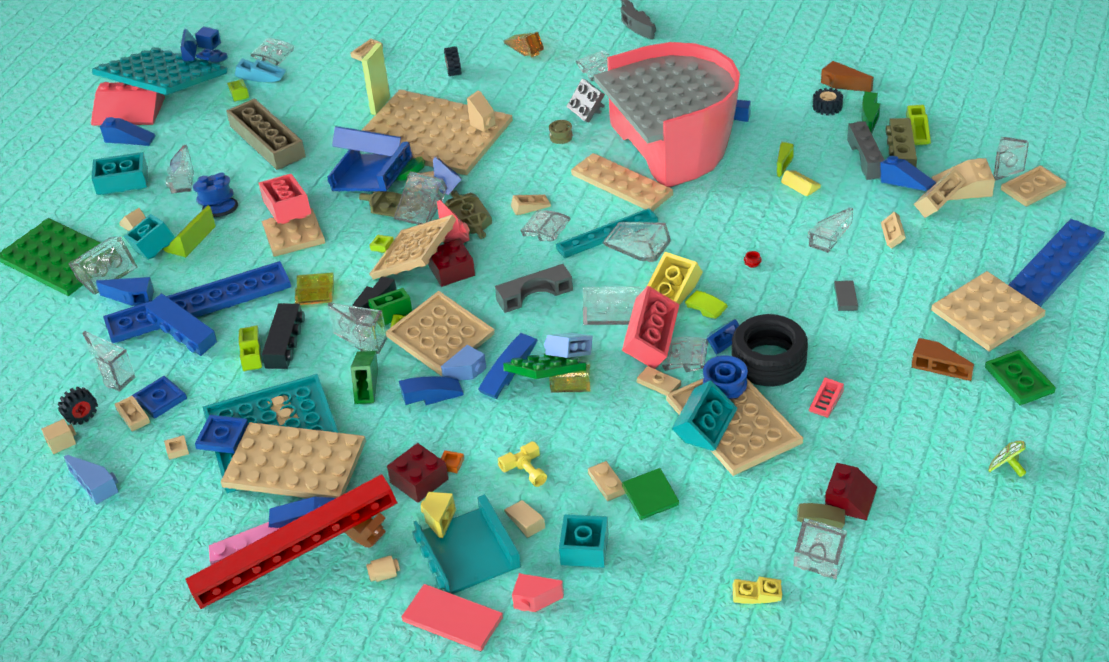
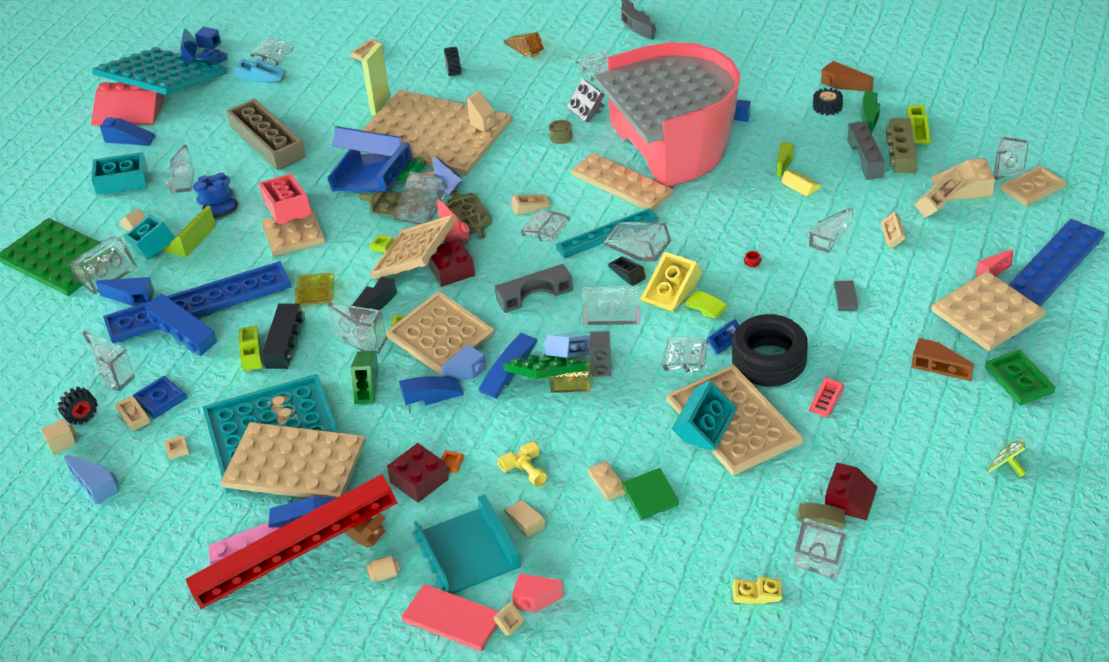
(221, 434): blue plate -> none
(238, 90): lime slope -> none
(391, 304): green brick -> none
(438, 511): light yellow slope -> none
(508, 619): none -> tan plate
(583, 541): teal brick -> none
(600, 353): none -> dark grey brick
(629, 272): none -> black slope
(651, 327): coral brick -> none
(658, 381): tan plate -> none
(727, 374): blue wheel -> none
(904, 174): blue slope -> none
(995, 264): none -> coral slope

